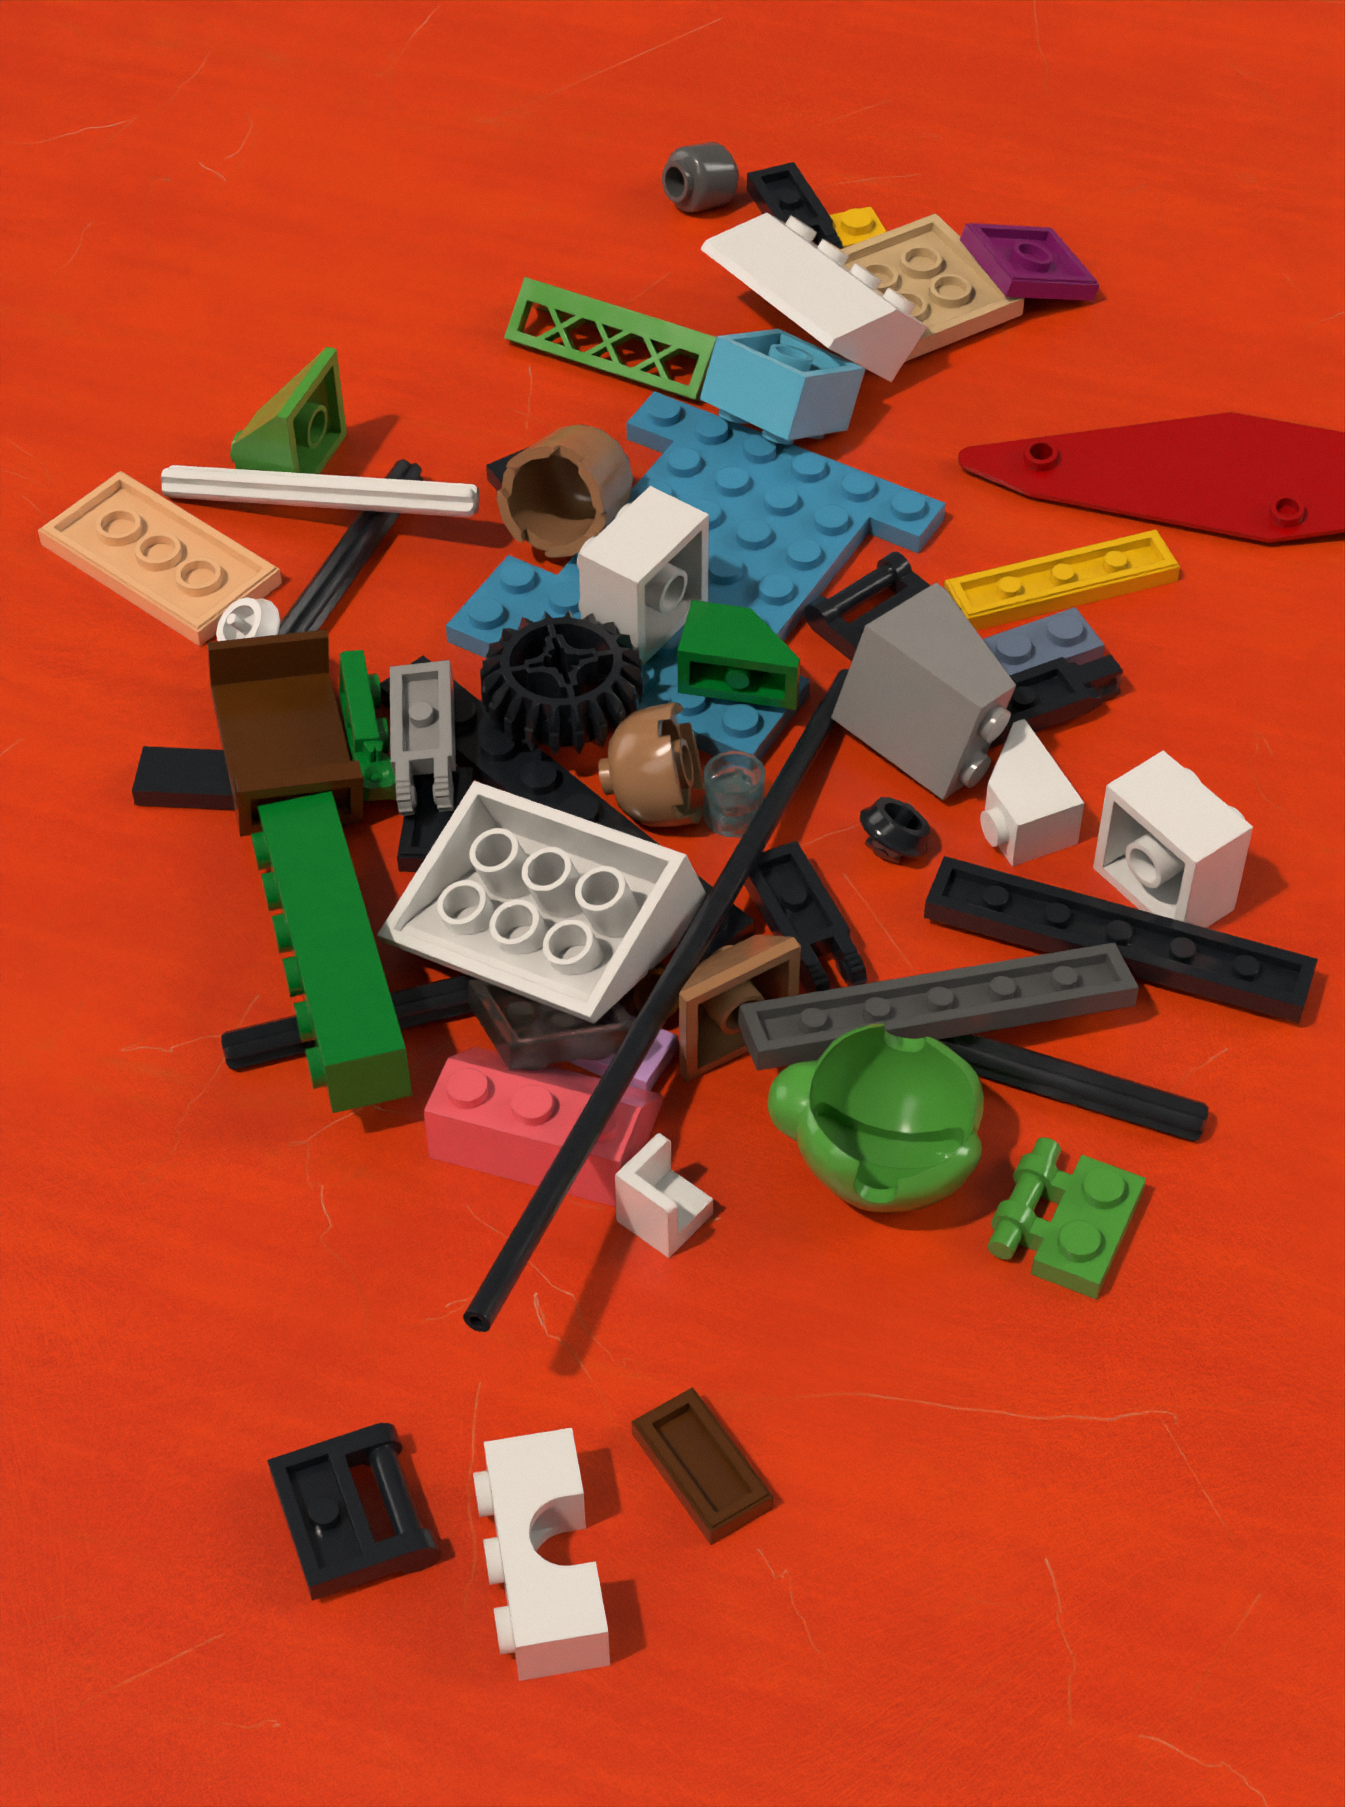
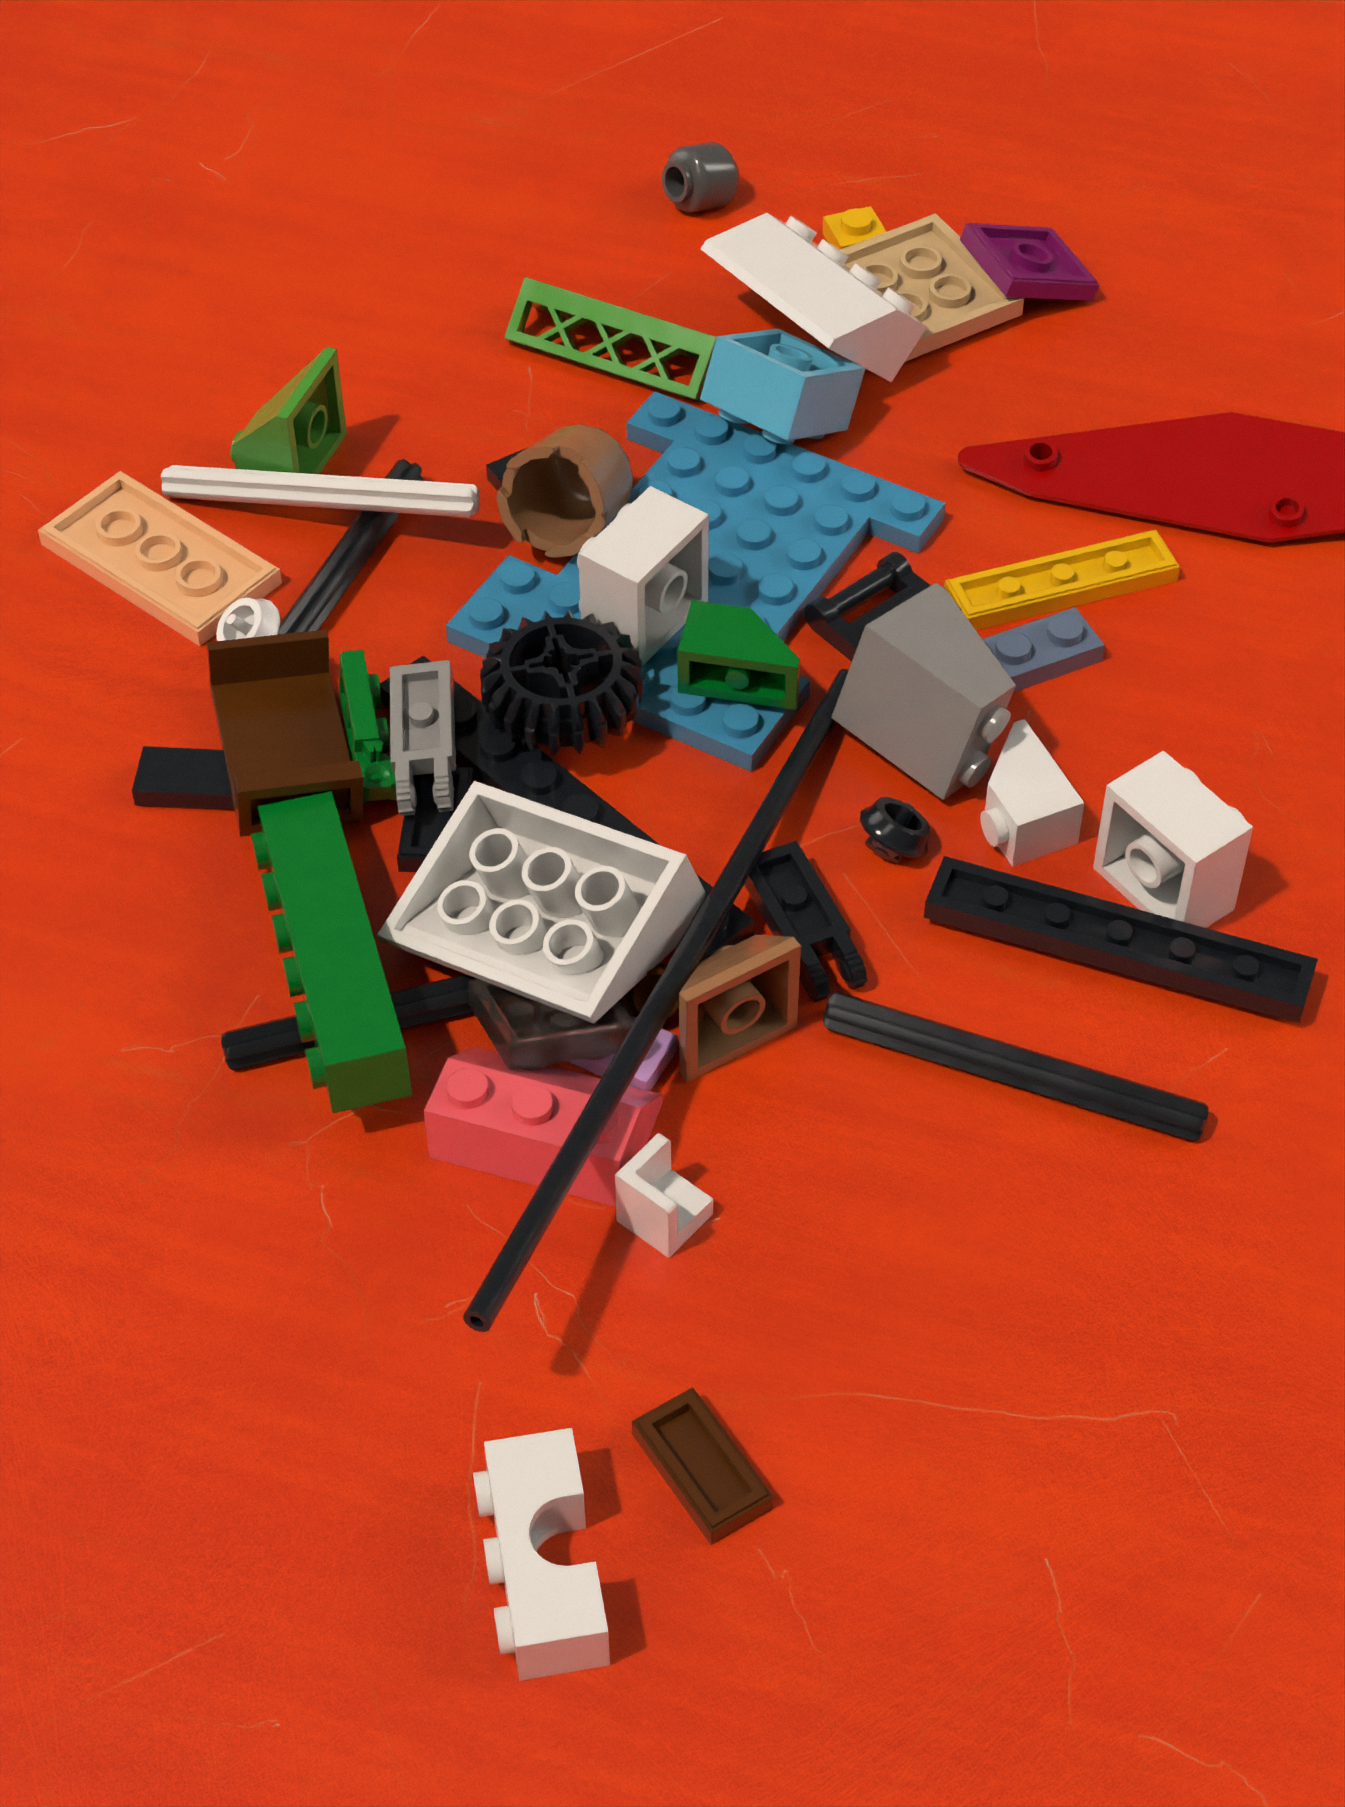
(328, 1517): black plate -> none
(654, 767): medium nougat cylinder -> none
(733, 792): clear light blue wheel -> none
(784, 193): black hinge -> none
(883, 1118): bright green piece -> none
(941, 1003): dark grey plate -> none
(1060, 692): black hinge -> none
(1086, 1227): bright green plate -> none

